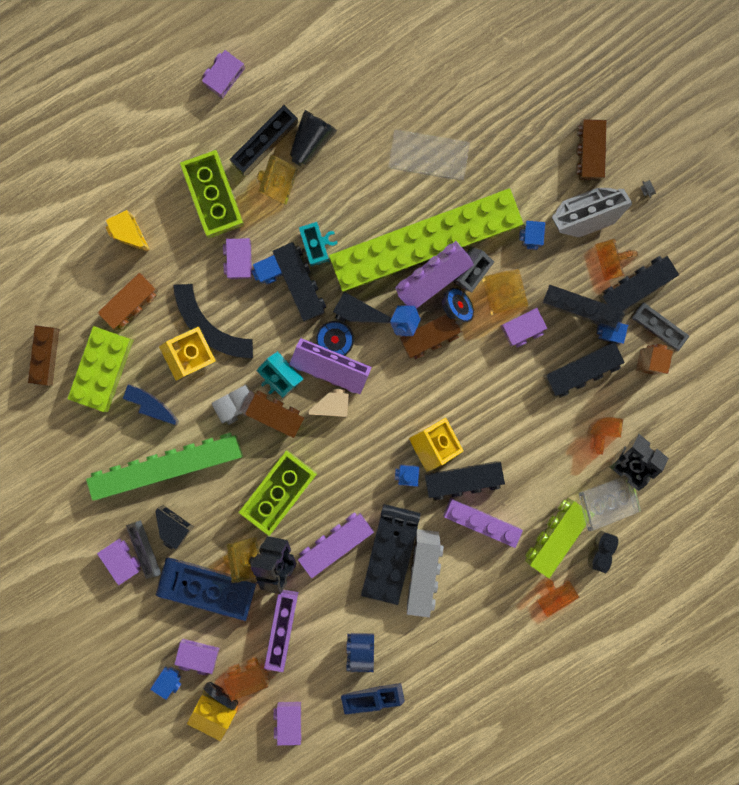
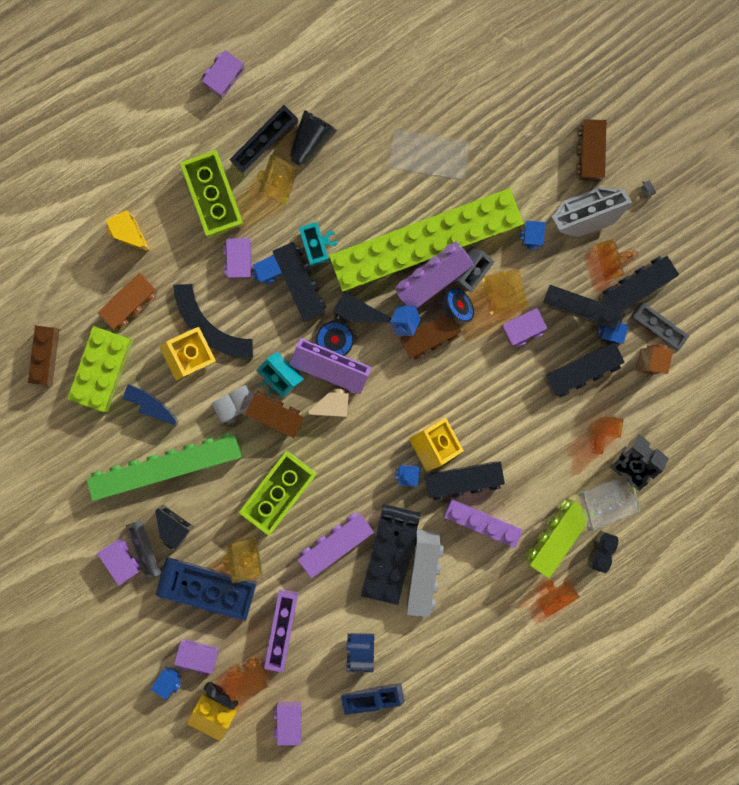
(273, 564): black brick -> none

